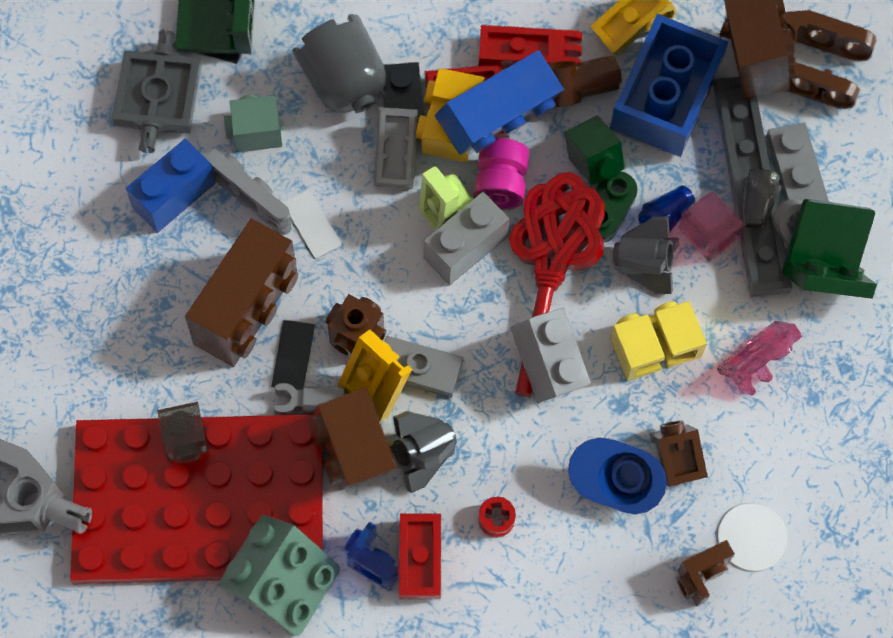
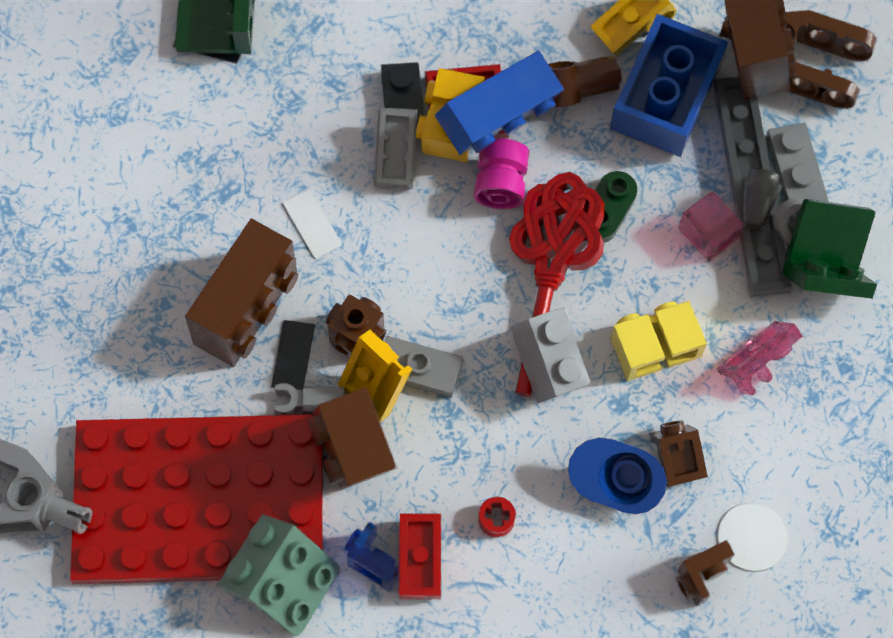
(156, 91): dark grey plate -> none
(171, 185): blue brick -> none
(183, 432): clear smoke bracket -> none
(251, 192): light grey hinge -> none
(254, 123): sand green brick -> none
(342, 65): dark grey cylinder -> none
(421, 447): dark grey brick -> none
(441, 197): yellowish green plate -> none
(466, 238): light grey brick -> none
(511, 44): red hinge -> none
(594, 150): dark green brick -> none
(647, 253): dark grey brick -> none
(668, 205): clear blue cone -> none

